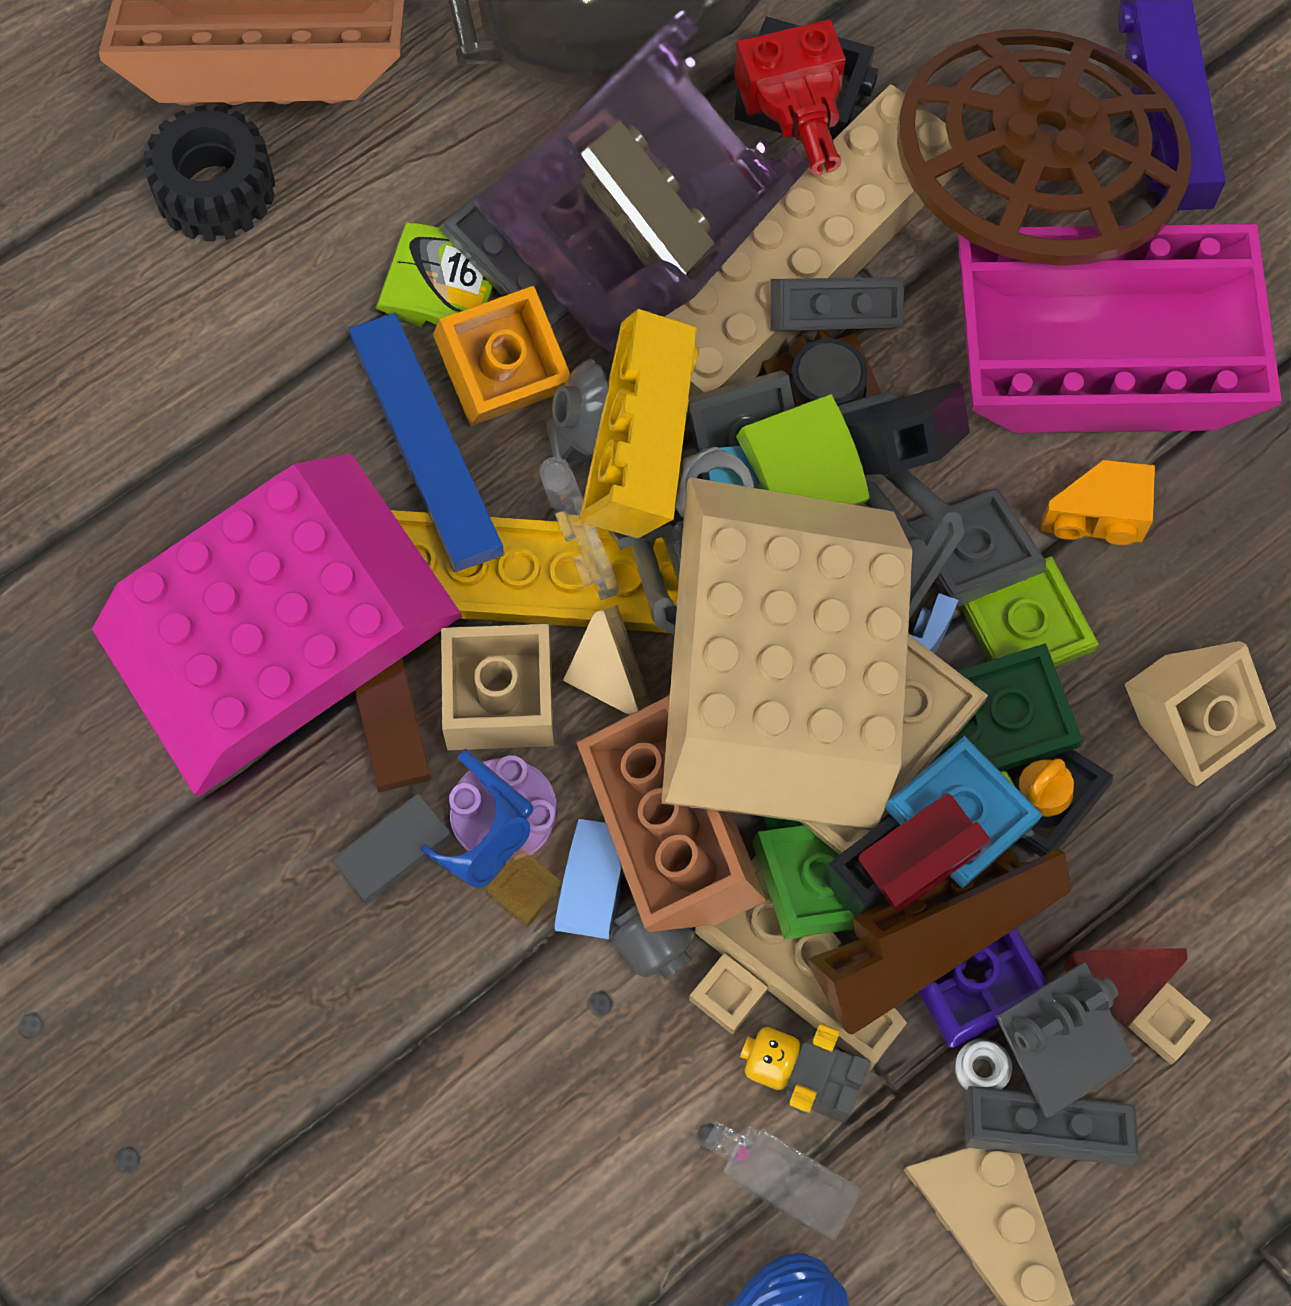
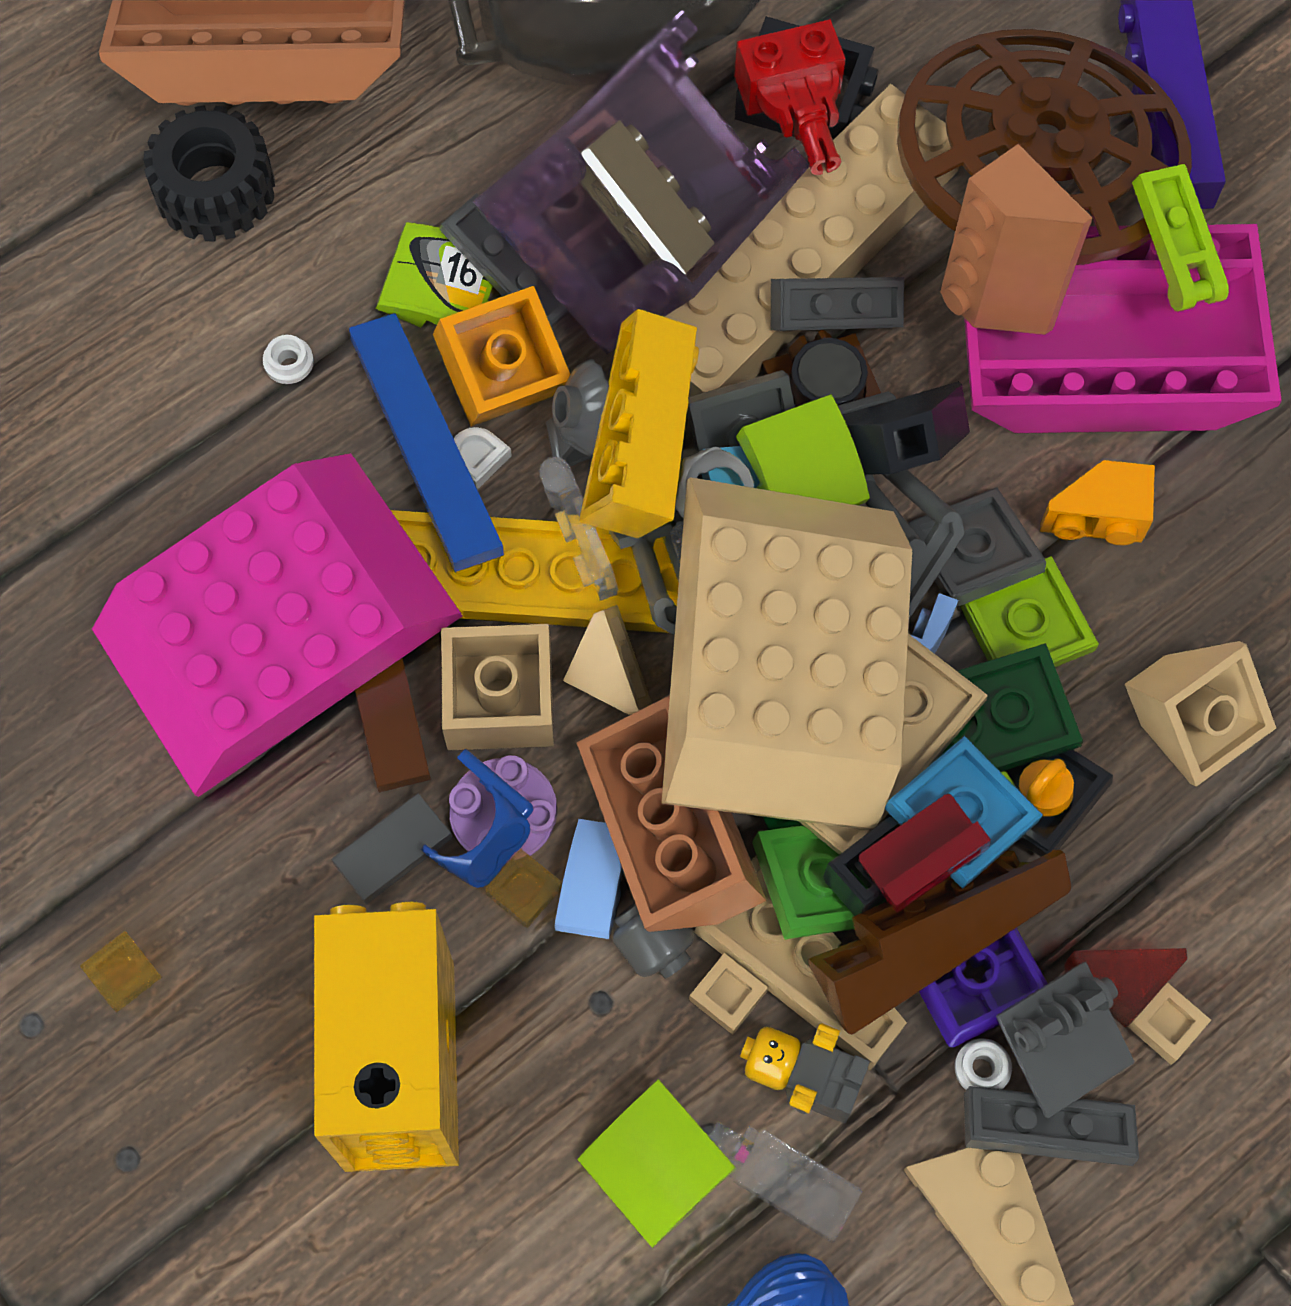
(120, 971): none -> clear yellow plate
(283, 348): none -> white plate
(385, 1039): none -> yellow gear
(481, 453): none -> white tile
(656, 1163): none -> lime slope
(1013, 247): none -> nougat slope
(1181, 237): none -> lime plate

